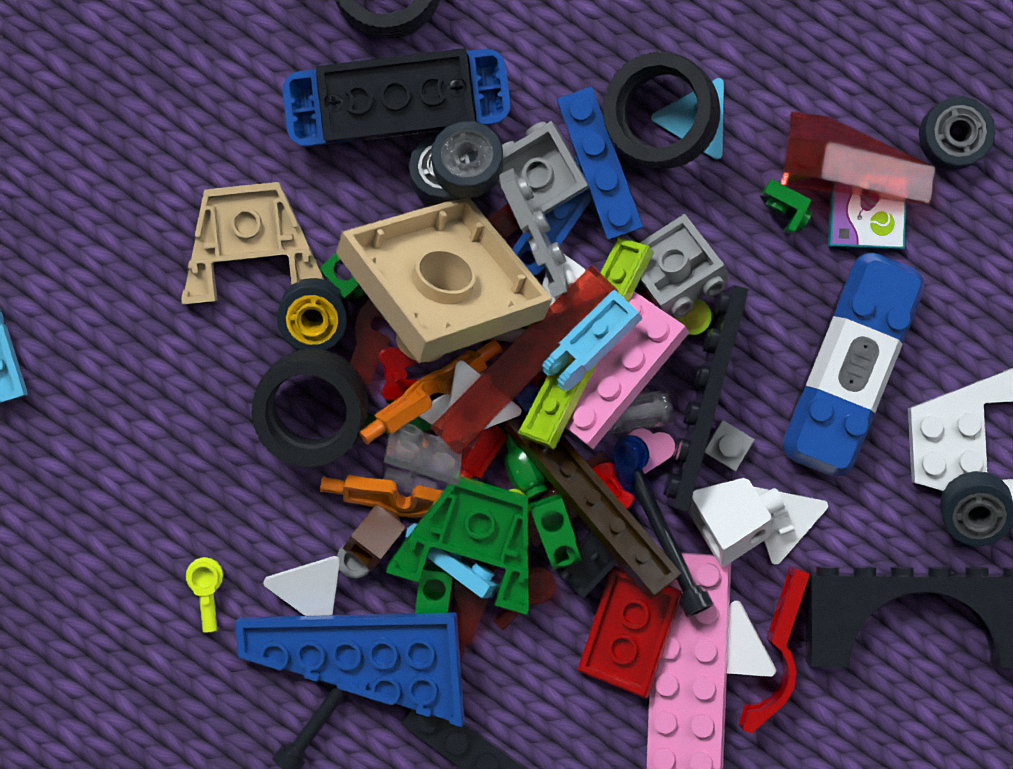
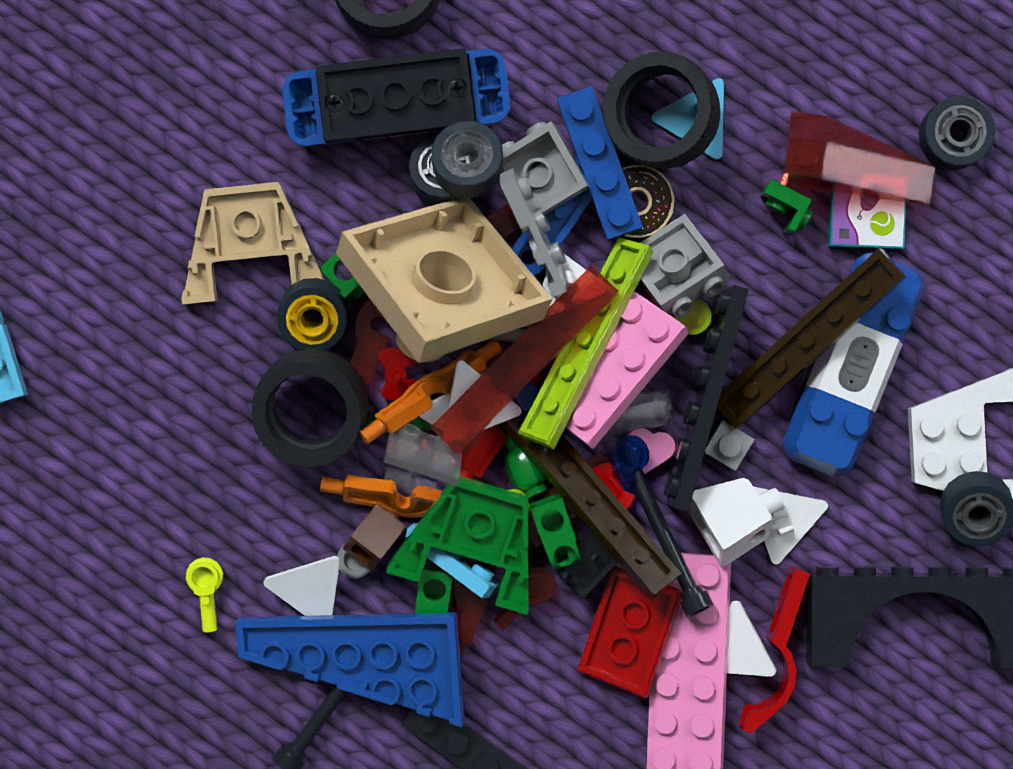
(592, 339): medium azure hinge -> none
(659, 198): none -> tile
(810, 338): none -> dark brown plate

